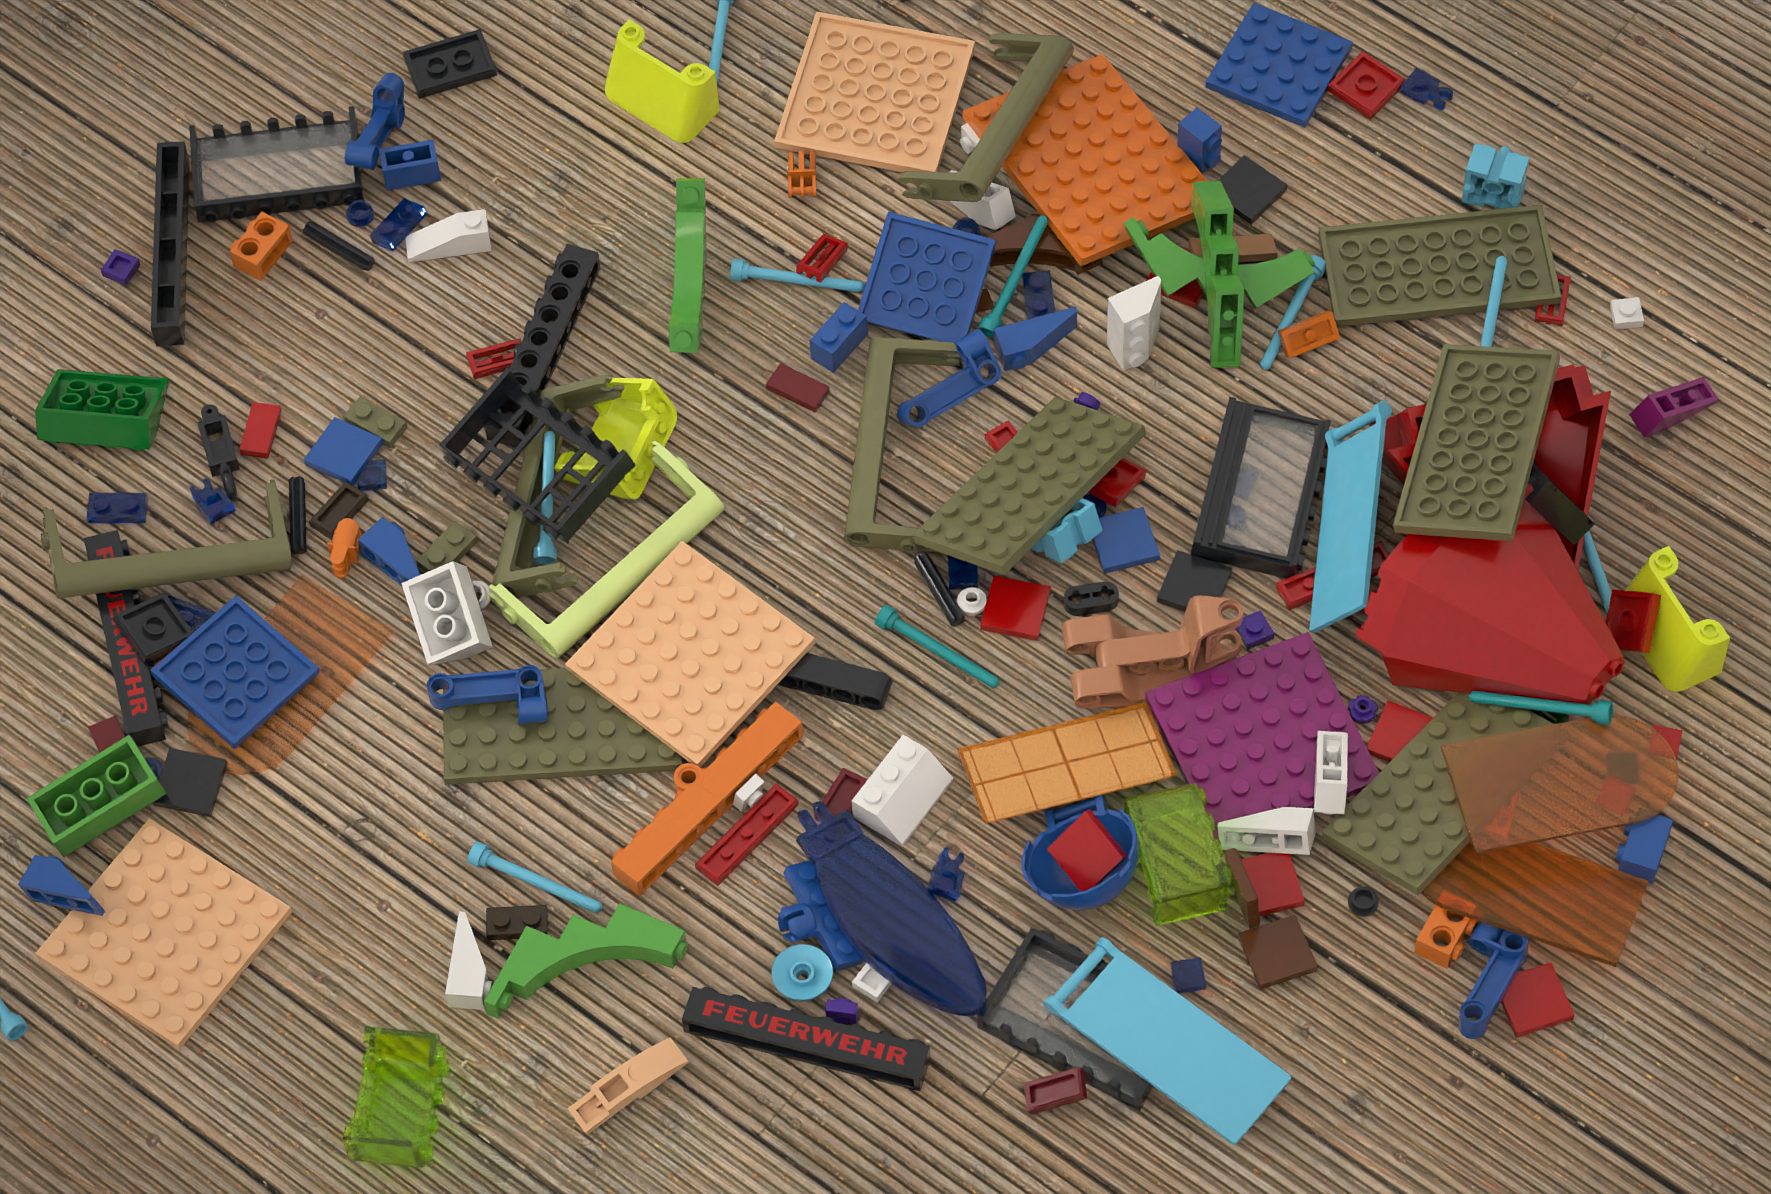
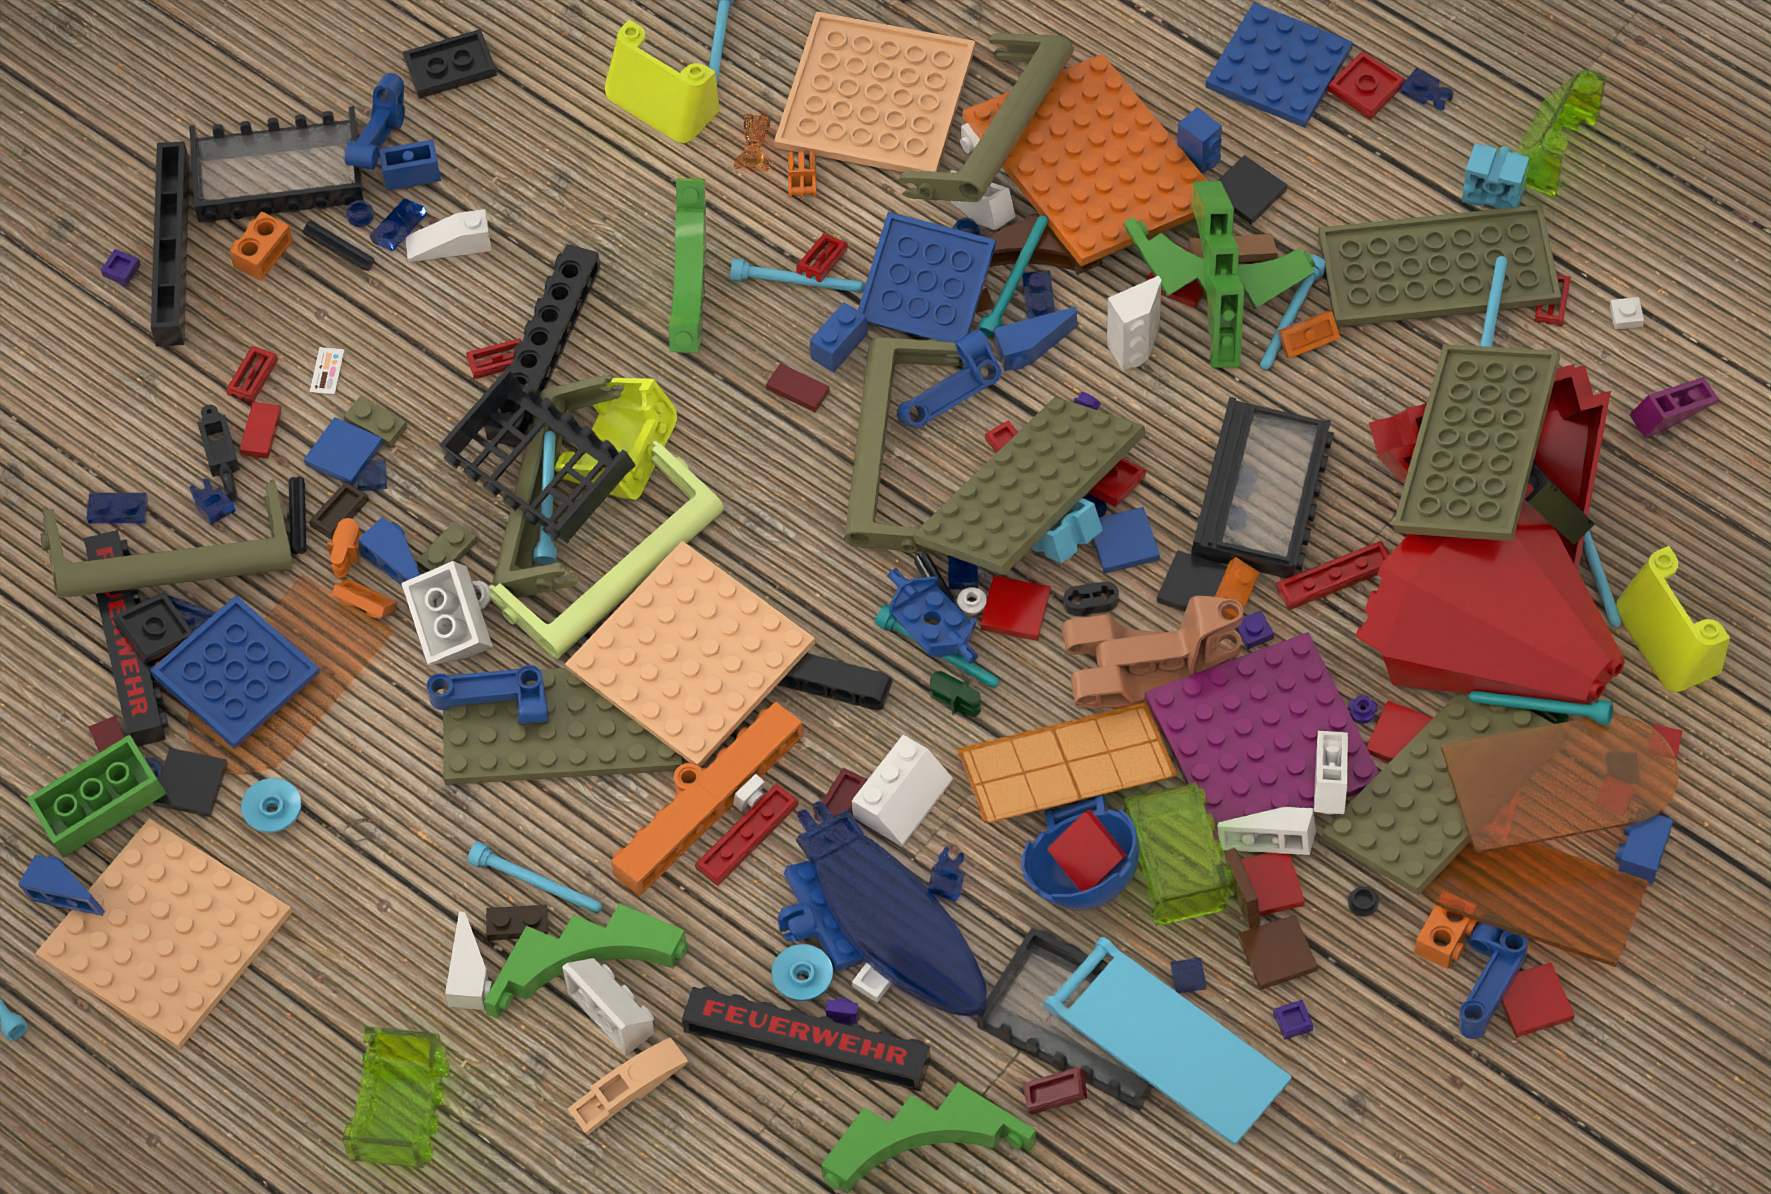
(101, 409): green slope -> none
(242, 393): none -> red tile
(267, 795): none -> medium azure dish
(327, 370): none -> white sticker
(357, 595): none -> orange plate
(608, 1003): none -> white slope
(755, 130): none -> clear orange animal
(923, 599): none -> blue plate
(955, 694): none -> dark green arm
(959, 1119): none -> bright green arch
(1237, 584): none -> orange plate
(1293, 1019): none -> dark purple tile
(1348, 518): medium azure flag -> none
(1567, 106): none -> clear neon green windscreen
(1632, 619): red tile -> none

